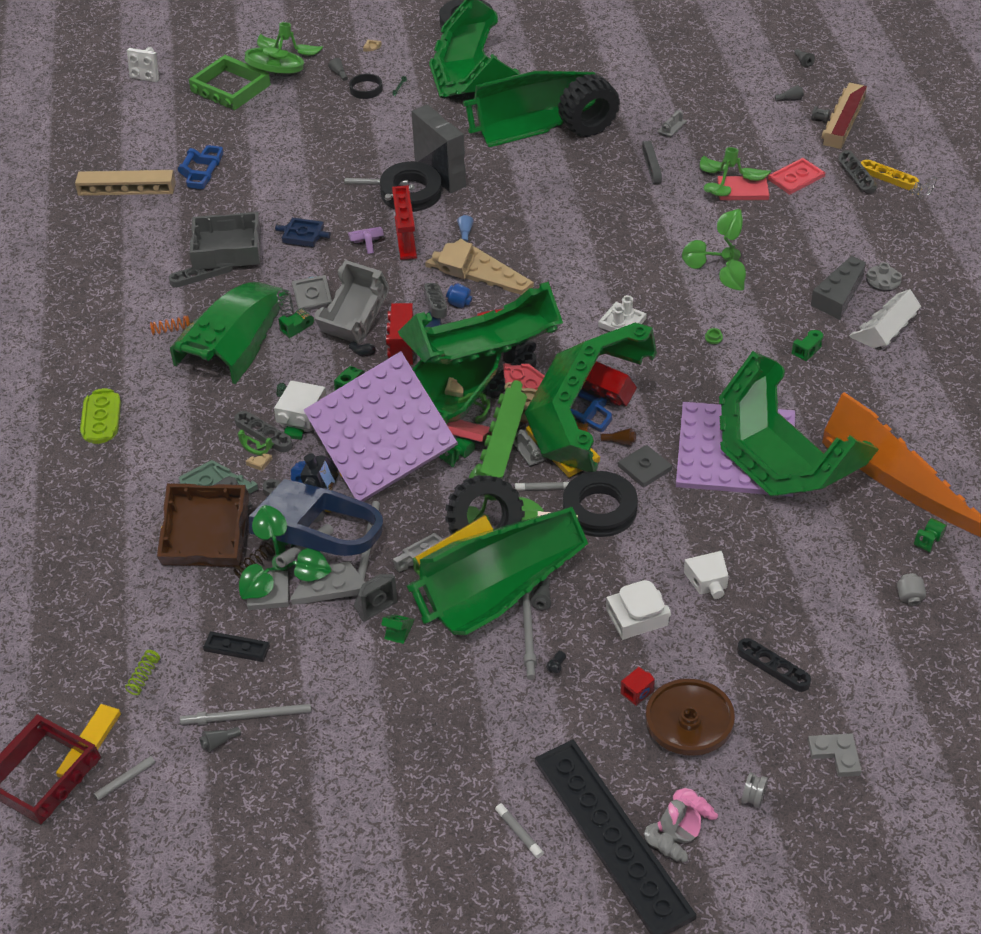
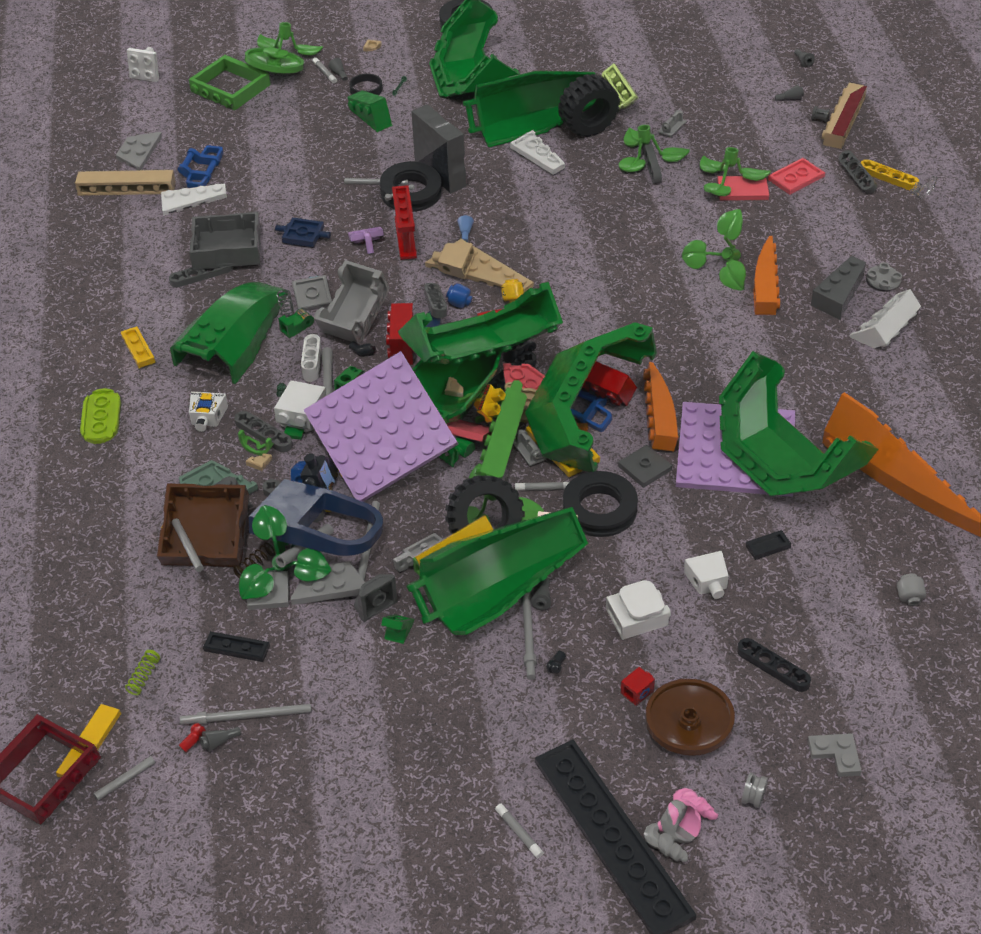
(137, 347): none -> yellow plate
(138, 149): none -> light grey wing
(185, 318): orange piece -> none
(186, 197): none -> white wing
(187, 545): none -> light grey bar
(193, 737): none -> red arm
(206, 409): none -> white torso
(311, 358): none -> white beam
(326, 72): none -> light grey bar
(327, 359): none -> light grey piece
(370, 109): none -> green wedge
(488, 404): none -> yellow hips
(512, 290): none -> yellow head
(533, 149): none -> white wing
(621, 85): none -> yellowish green wedge
(621, 315): white plate -> none
(624, 437): reddish brown cone -> none
(643, 136): none -> bright green plant
(661, 411): none -> orange slope
(713, 336): bright green plate -> none
(765, 281): none -> orange slope
(768, 545): none -> black tile
(808, 346): green leg -> none
(933, 532): green leg -> none

